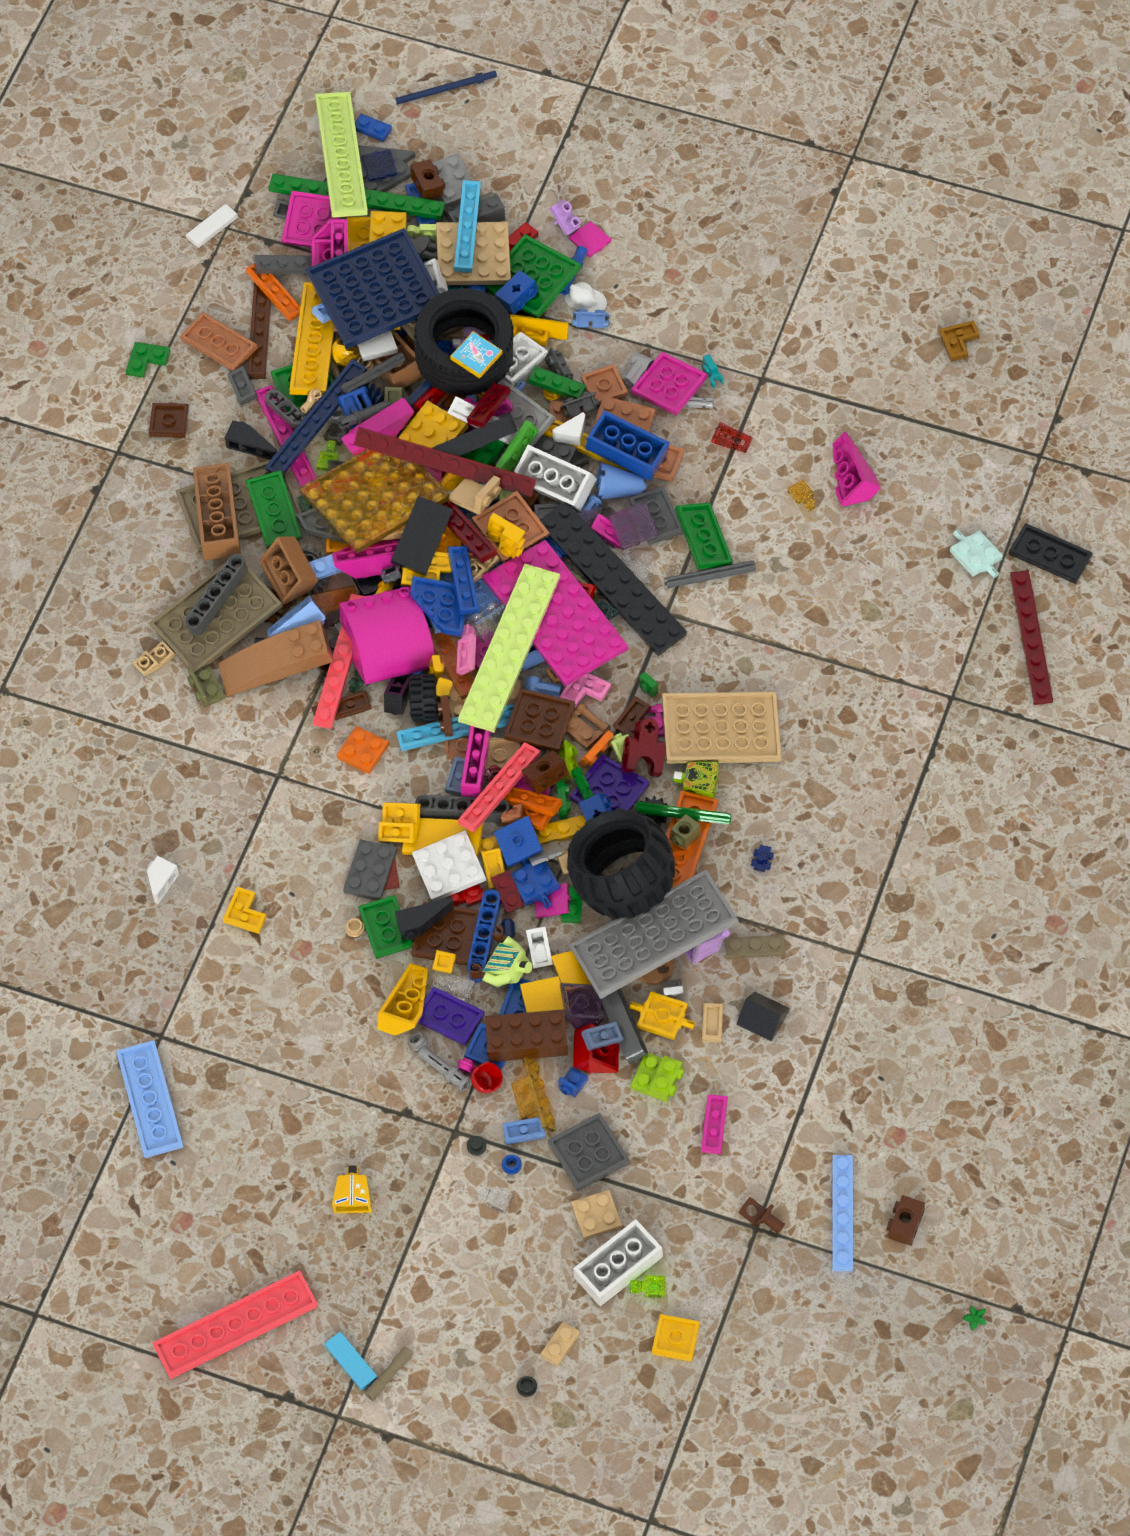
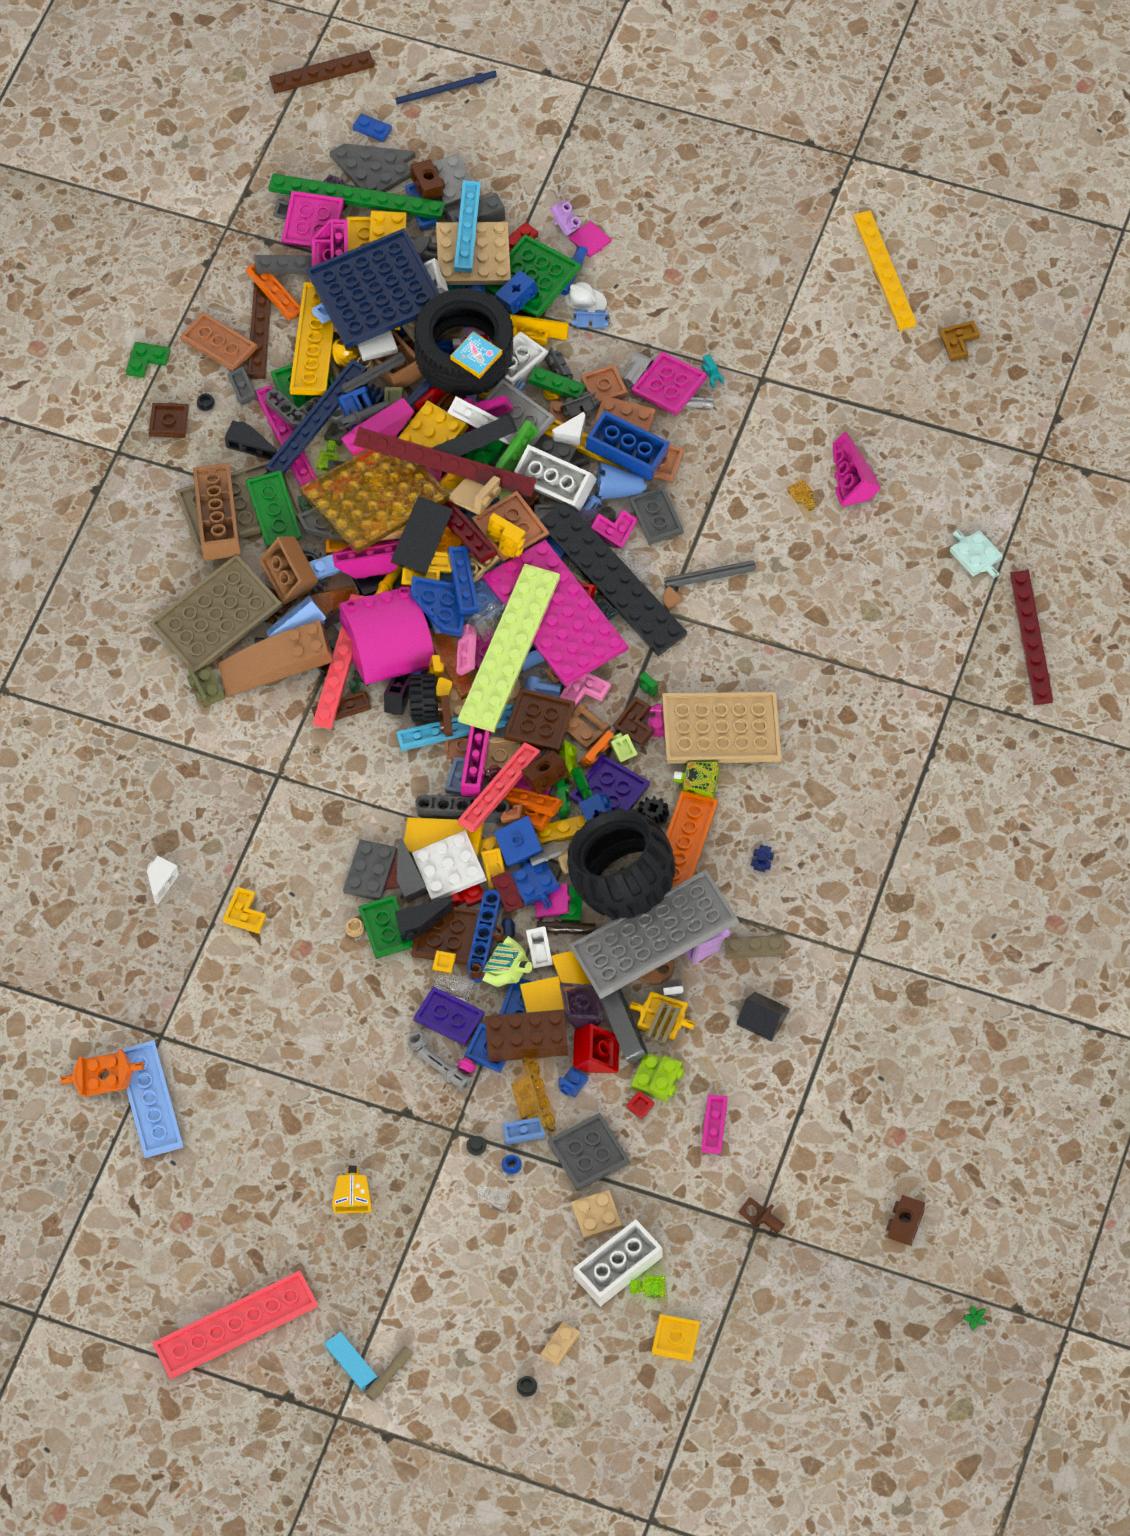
(89, 1071): none -> orange plate
(155, 659): tan slope -> none
(205, 402): none -> black plate
(211, 226): white tile -> none
(213, 602): dark grey beam -> none
(313, 397): tan arm -> none
(321, 71): none -> reddish brown plate
(341, 154): yellowish green plate -> none
(362, 749): orange plate -> none
(379, 165): clear blue piece -> none
(391, 574): black plate -> none
(399, 822): yellow slope -> none
(405, 1002): yellow wedge -> none
(408, 878): none -> dark grey slope
(427, 230): yellowish green plate -> none
(486, 1078): red hair -> none
(488, 405): dark red plate -> none
(589, 927): none -> dark brown pin
(602, 1036): sand blue plate -> none
(633, 525): clear purple slope -> none
(640, 1105): none -> red plate
(644, 746): dark red piece -> none
(669, 1008): none -> dark tan tile
(671, 598): none -> medium nougat tile
(679, 812): green axle -> none
(685, 825): olive brick -> none
(703, 535): green tile -> none
(712, 1022): tan tile -> none
(729, 443): clear red slope -> none
(842, 1213): light blue plate -> none
(884, 270): none -> yellow plate
(1050, 553): black tile -> none

